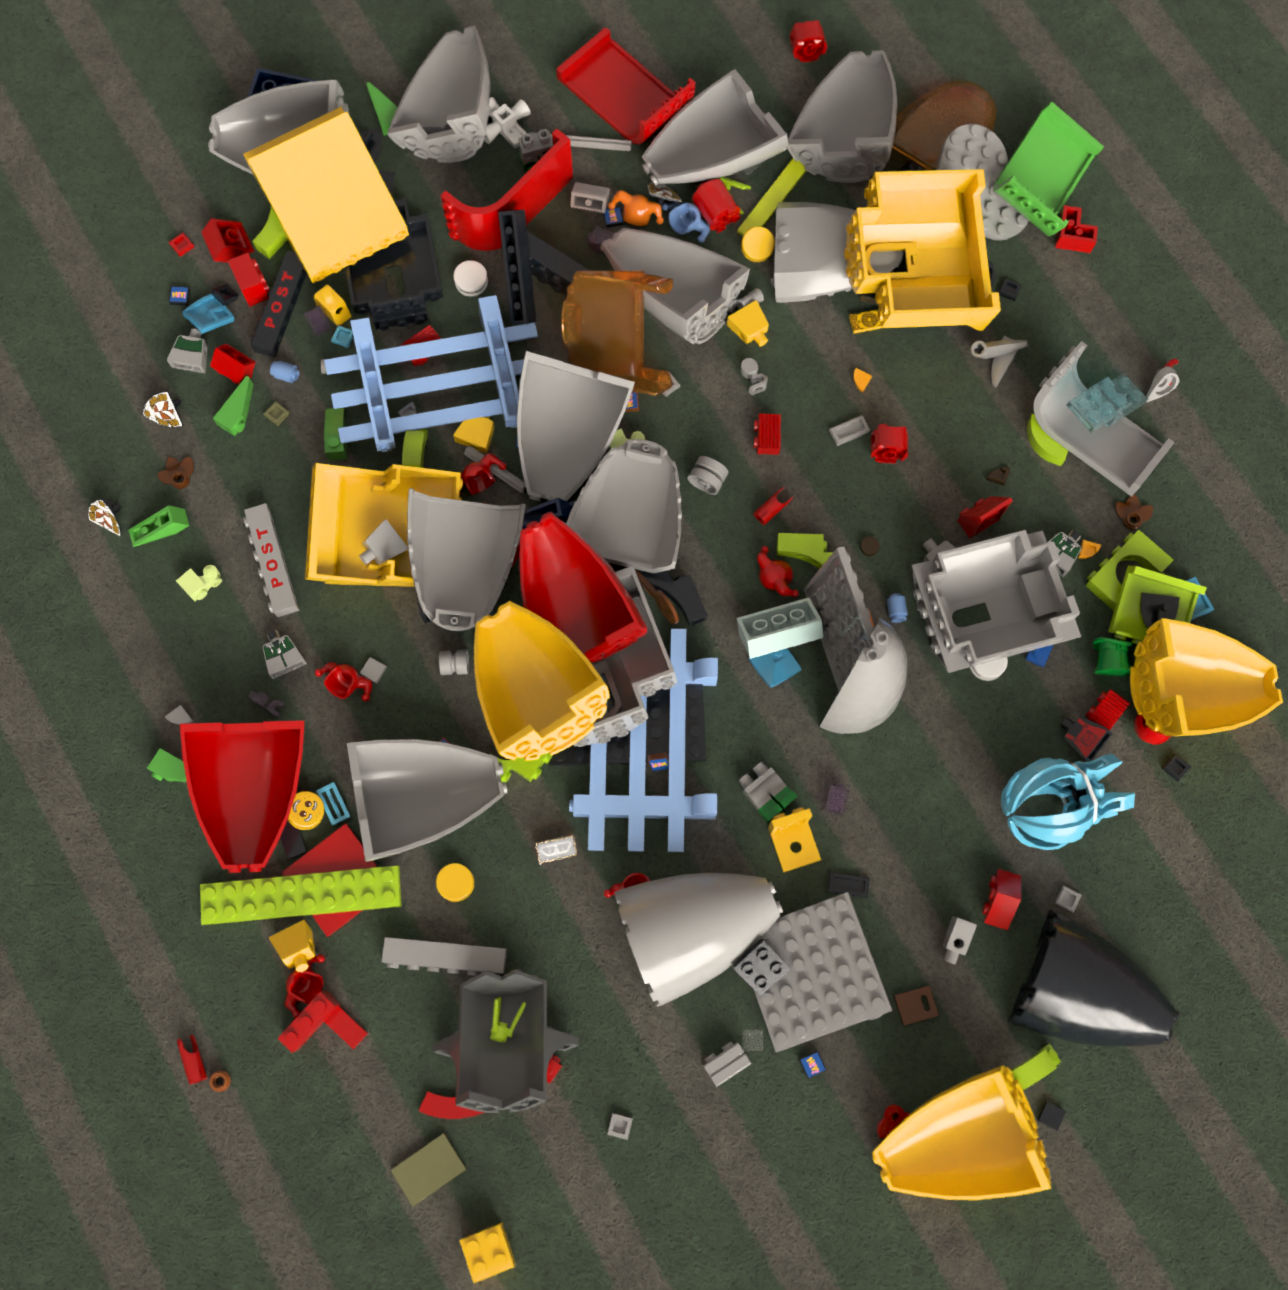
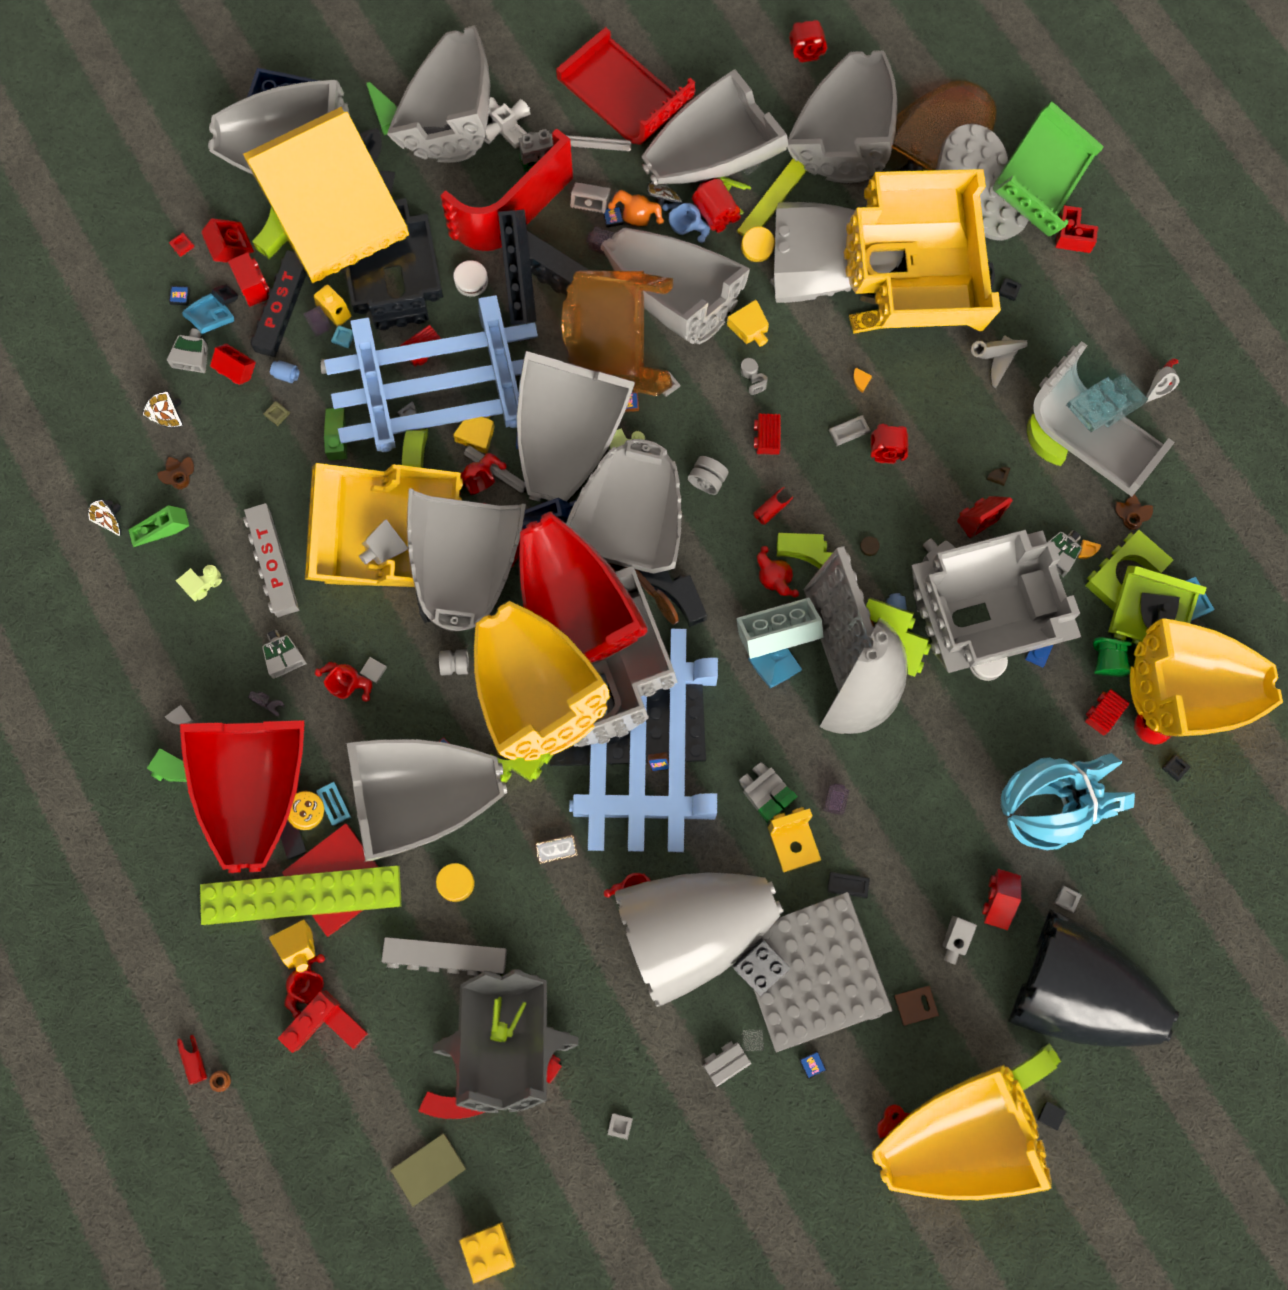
(234, 412): bright green slope -> none
(755, 294): light grey pin -> none
(900, 621): none -> lime arch
(1086, 736): torso -> none

